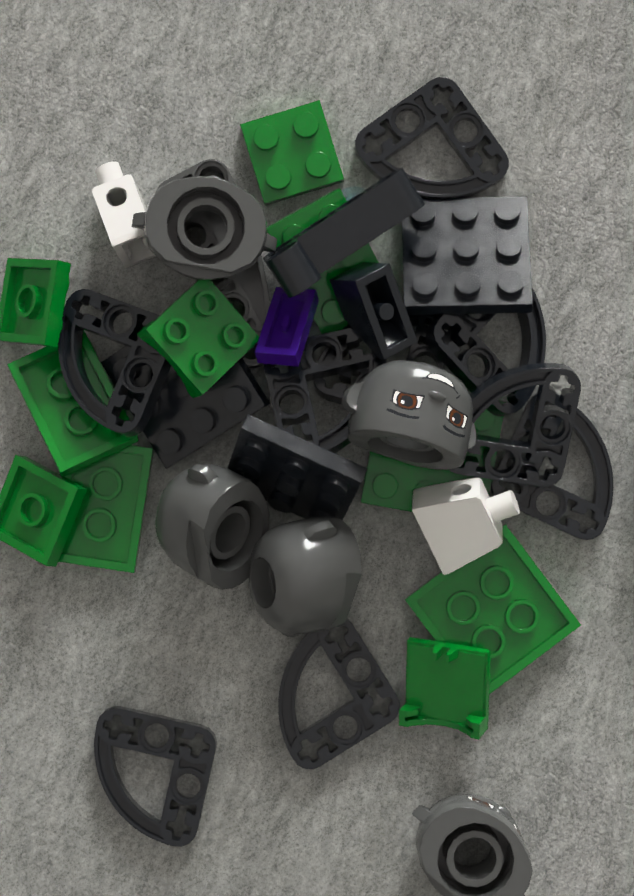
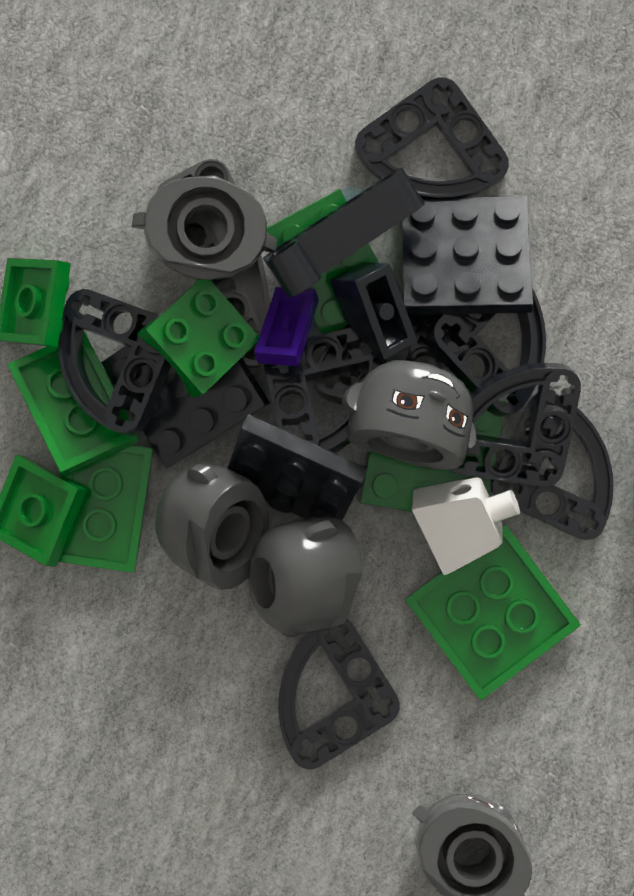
(117, 202): white torso -> none
(184, 763): black beam -> none
(292, 153): green plate -> none
(447, 686): green piece -> none

